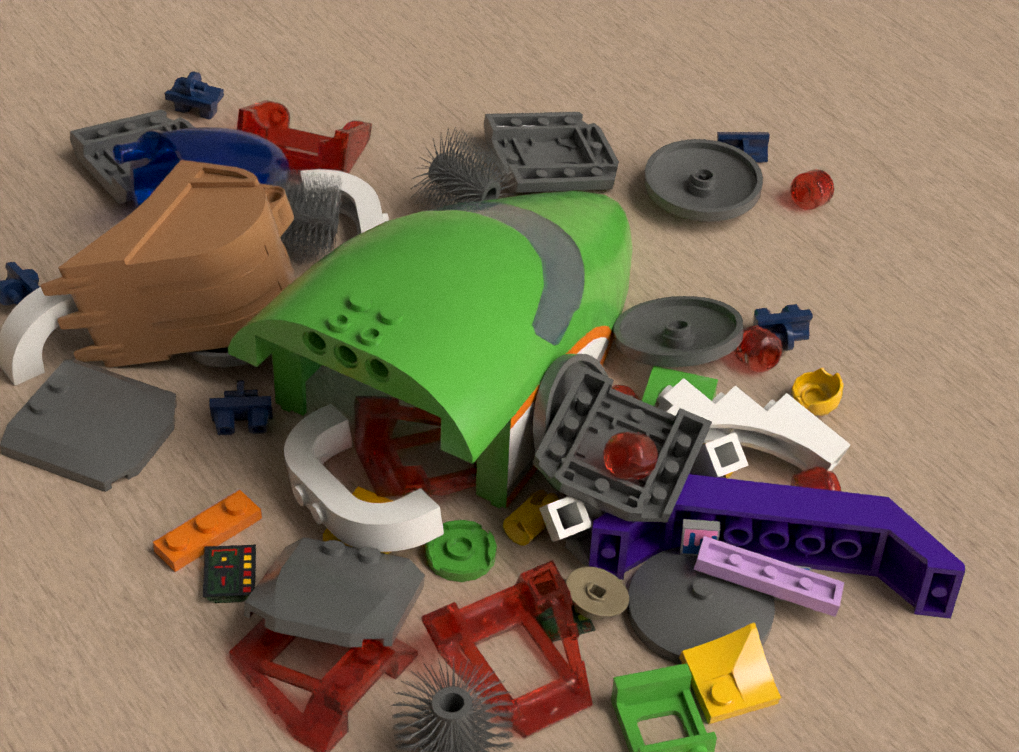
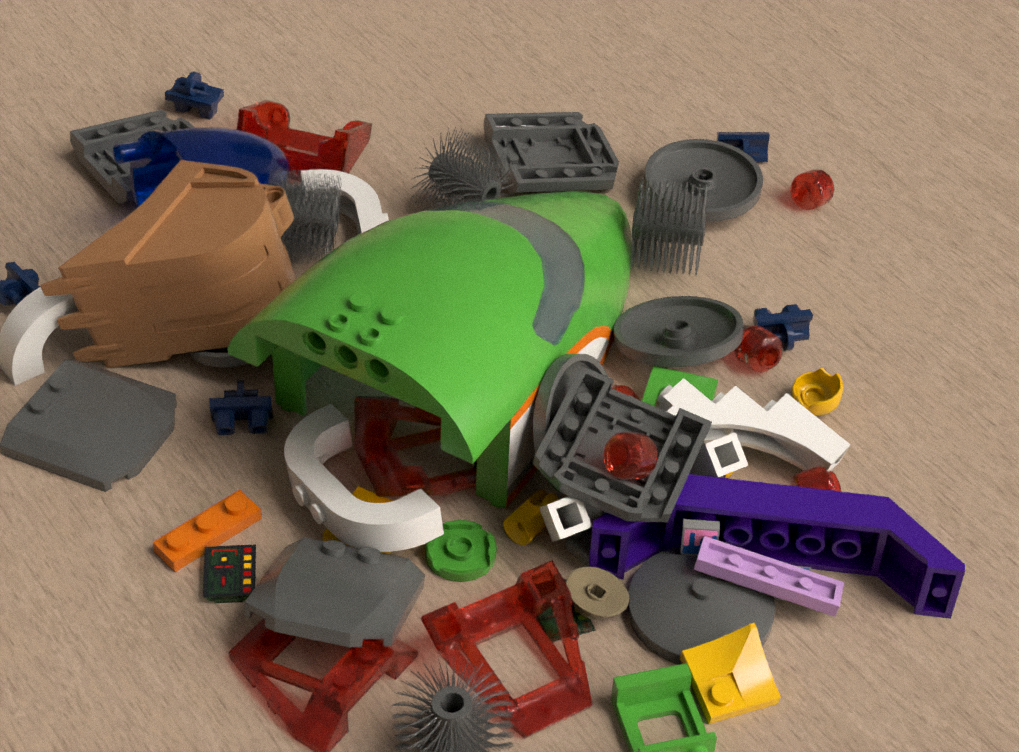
(668, 226): none -> dark grey piece

